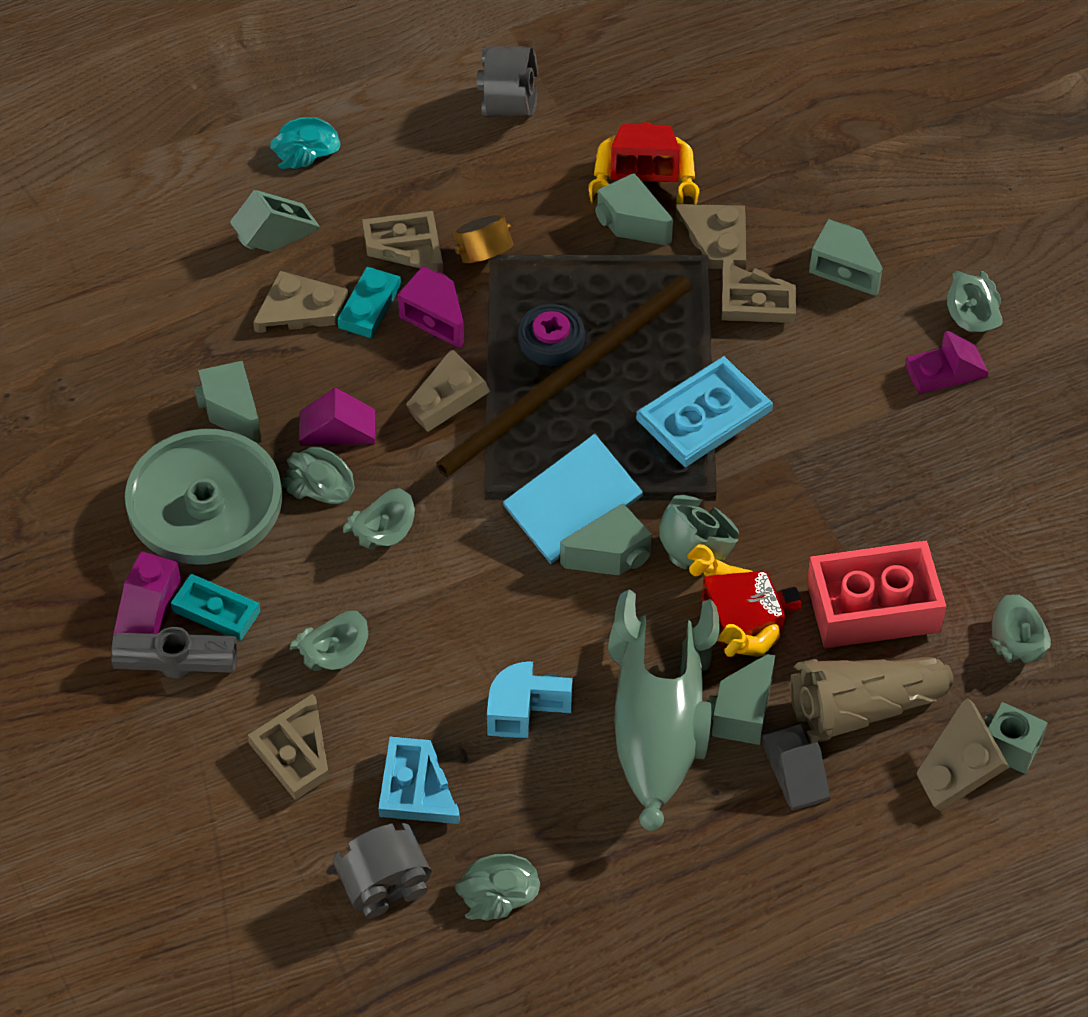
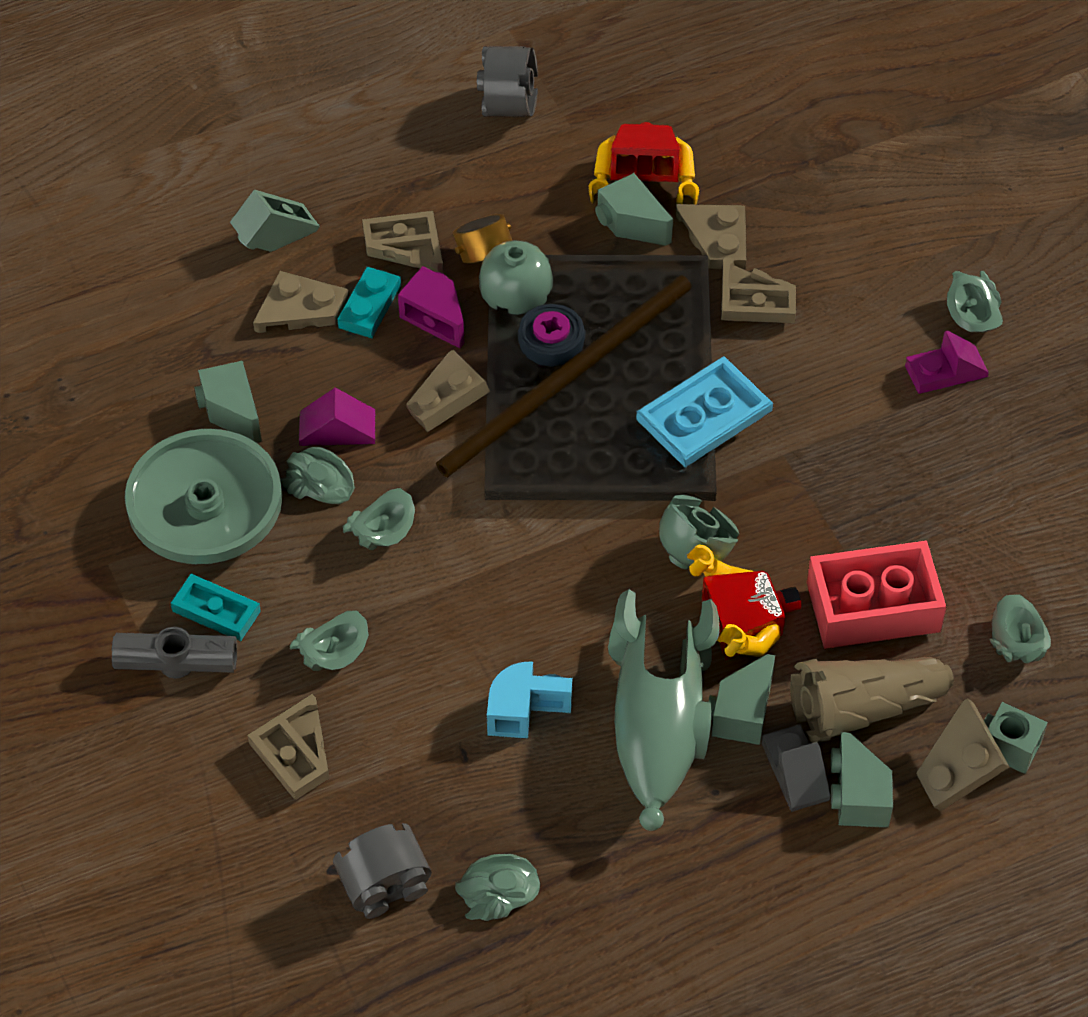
(148, 595): magenta slope -> none
(303, 141): teal hat -> none
(415, 784): medium azure wing -> none
(515, 277): none -> sand green cylinder
(571, 496): medium azure tile -> none
(608, 544): sand green slope -> none
(846, 258): sand green slope -> none
(863, 785): none -> sand green slope

